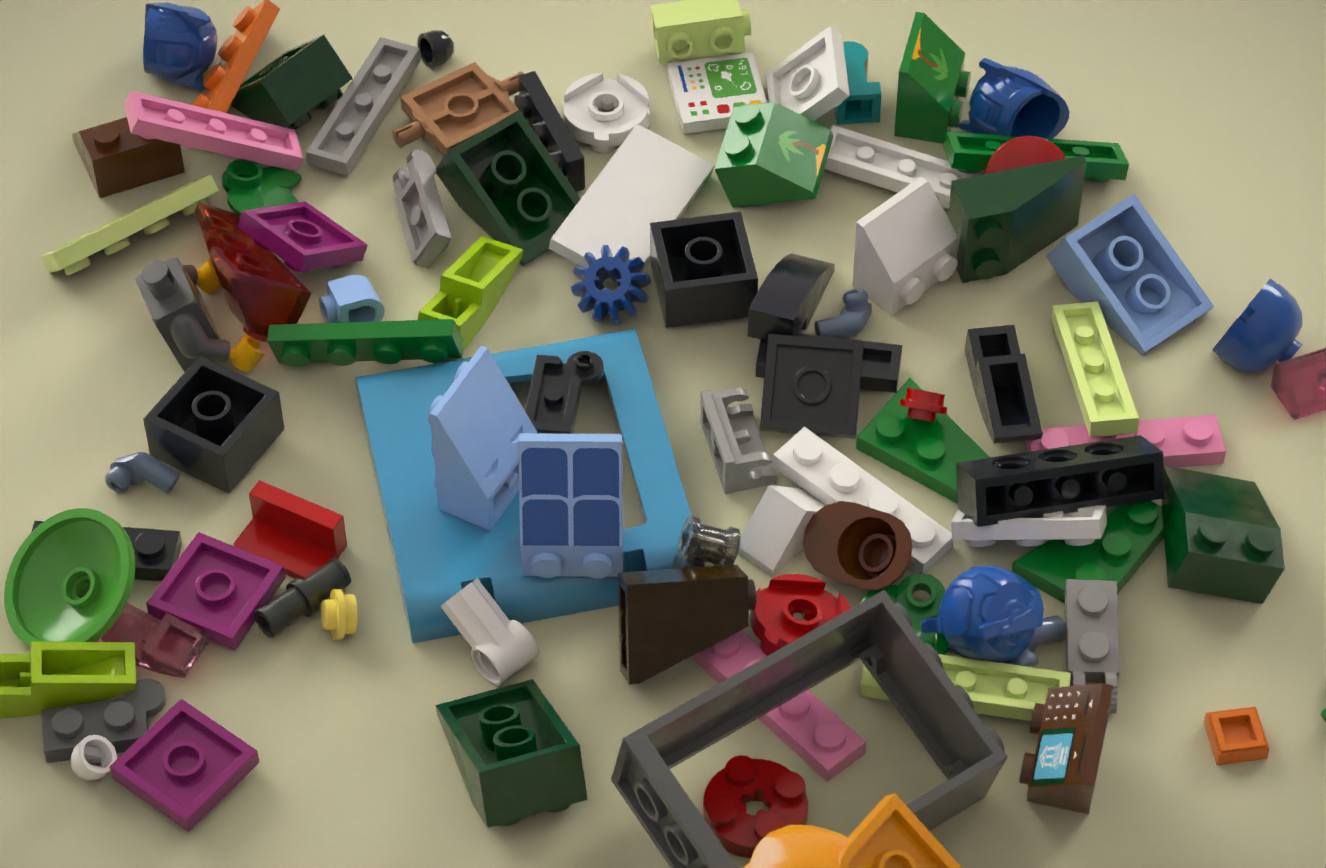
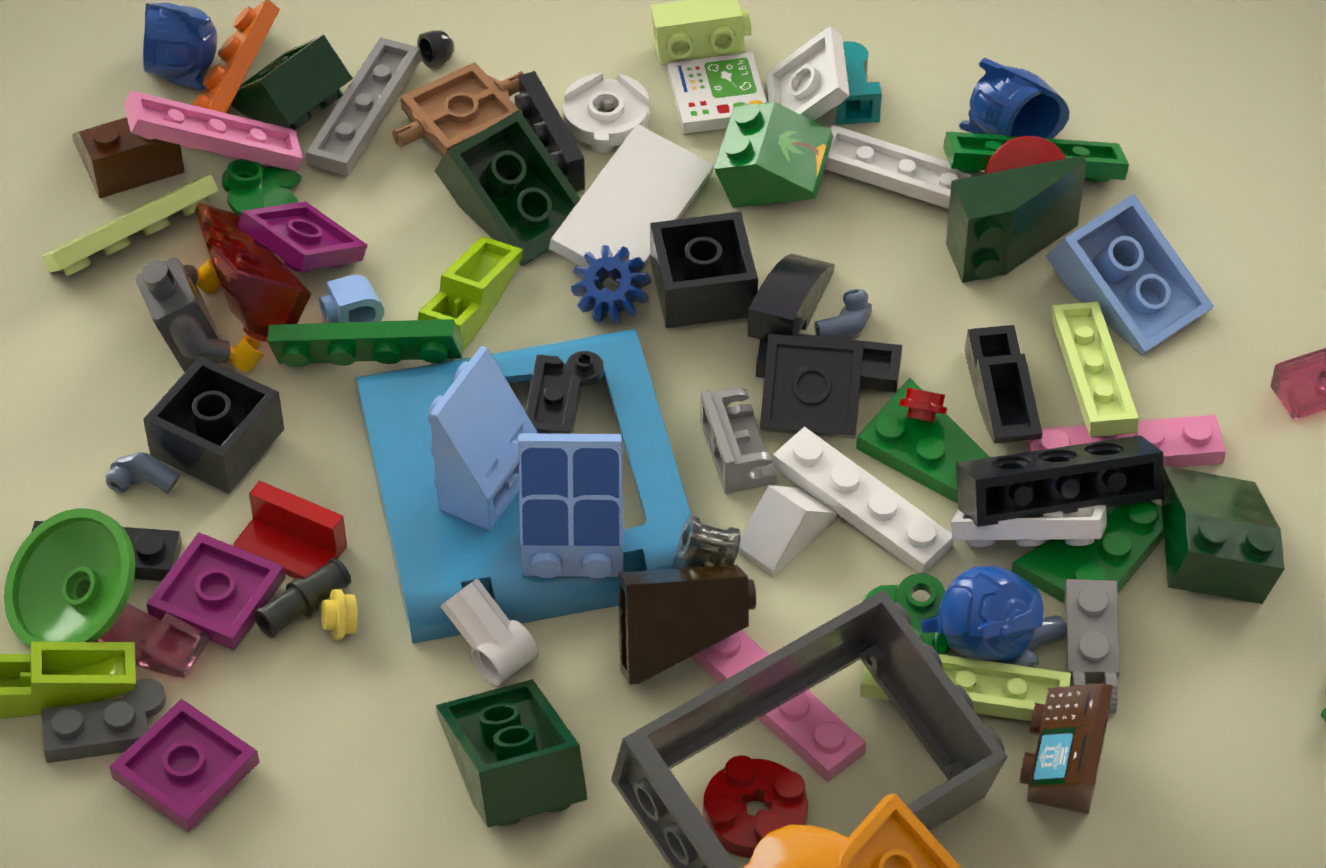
(89, 751): white hinge -> none
(421, 209): light grey hinge -> none
(790, 594): red plate -> none
(858, 545): reddish brown piece -> none
(904, 247): white slope -> none
(930, 83): green slope -> none
(1236, 735): orange tile -> none
(1263, 331): blue cylinder -> none

